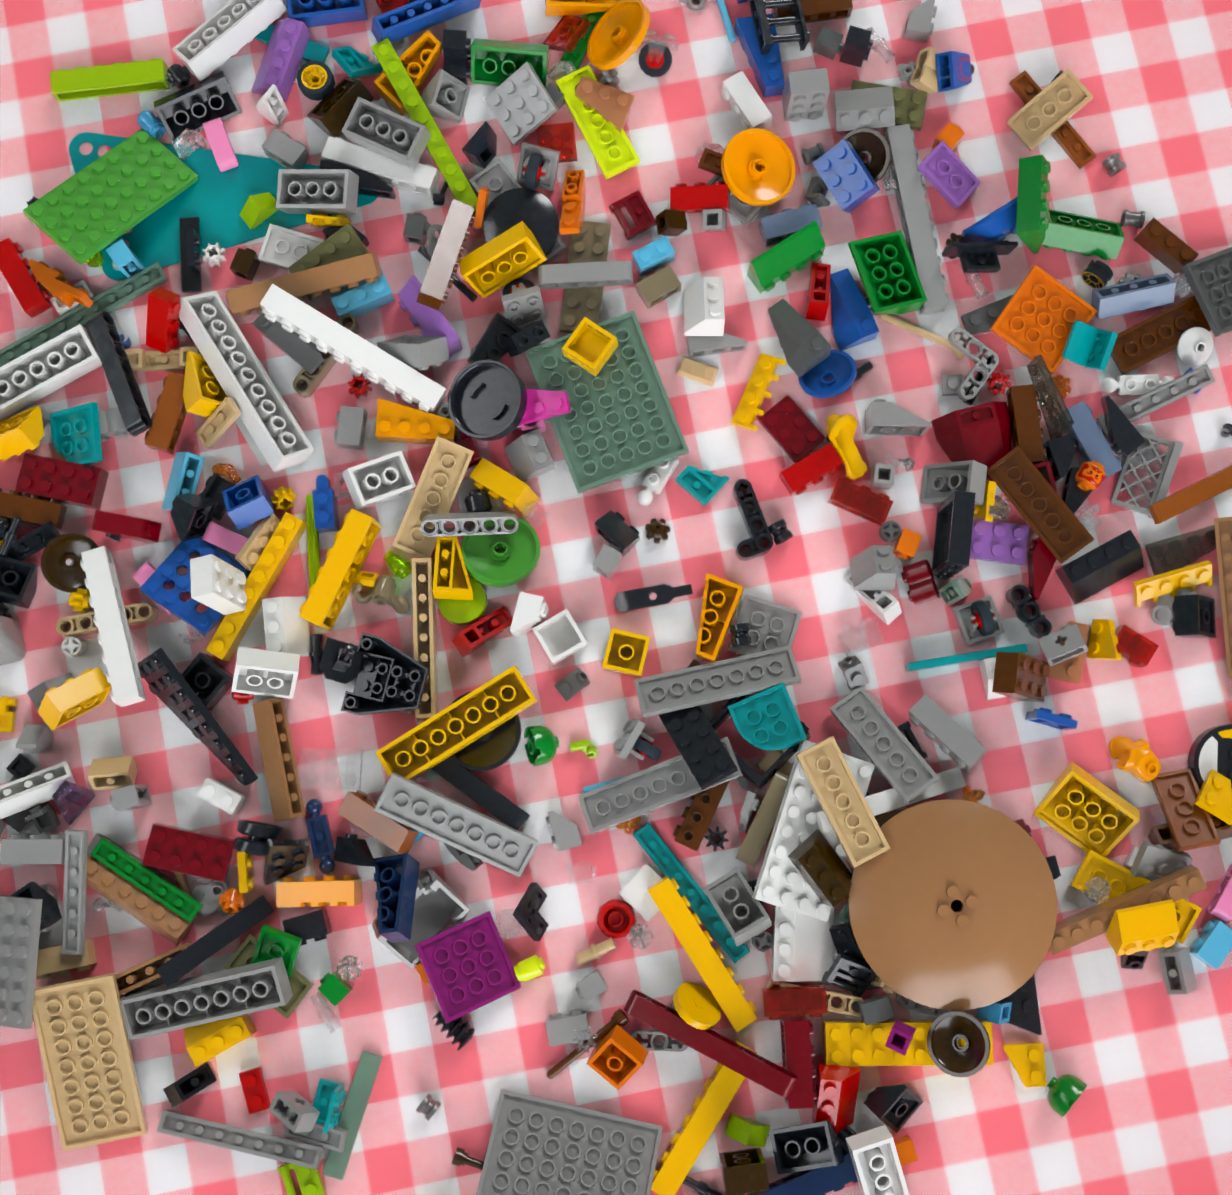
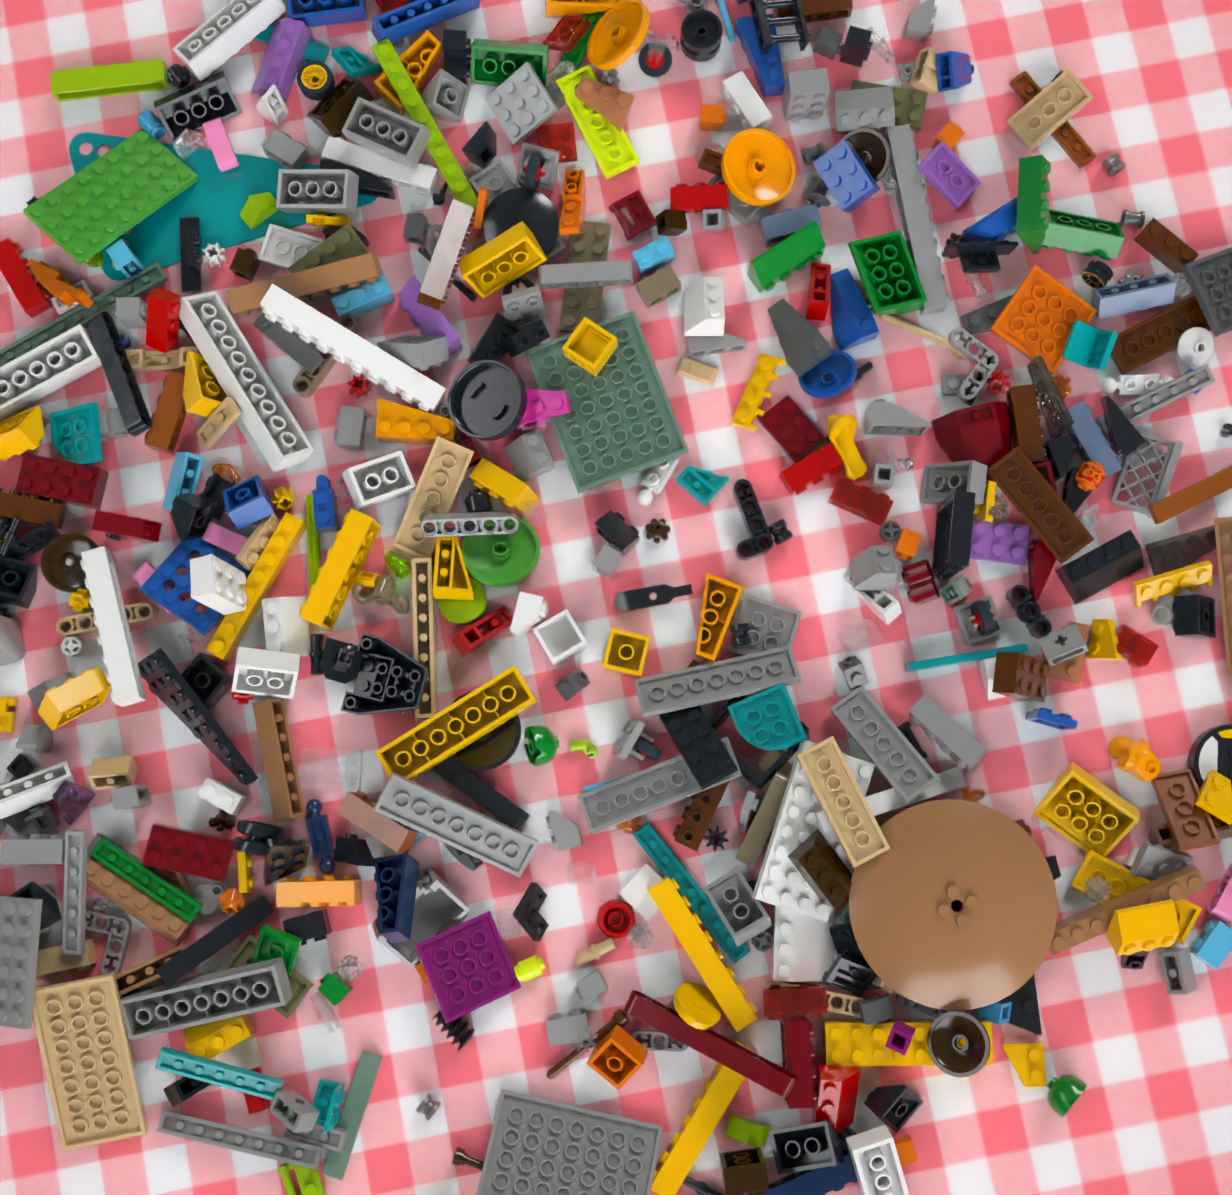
(114, 935): none -> light grey beam
(131, 312): none -> light grey brick
(218, 1073): none -> teal tile
(221, 821): none -> dark brown plant
(701, 35): none -> black wheel
(712, 117): none -> orange brick

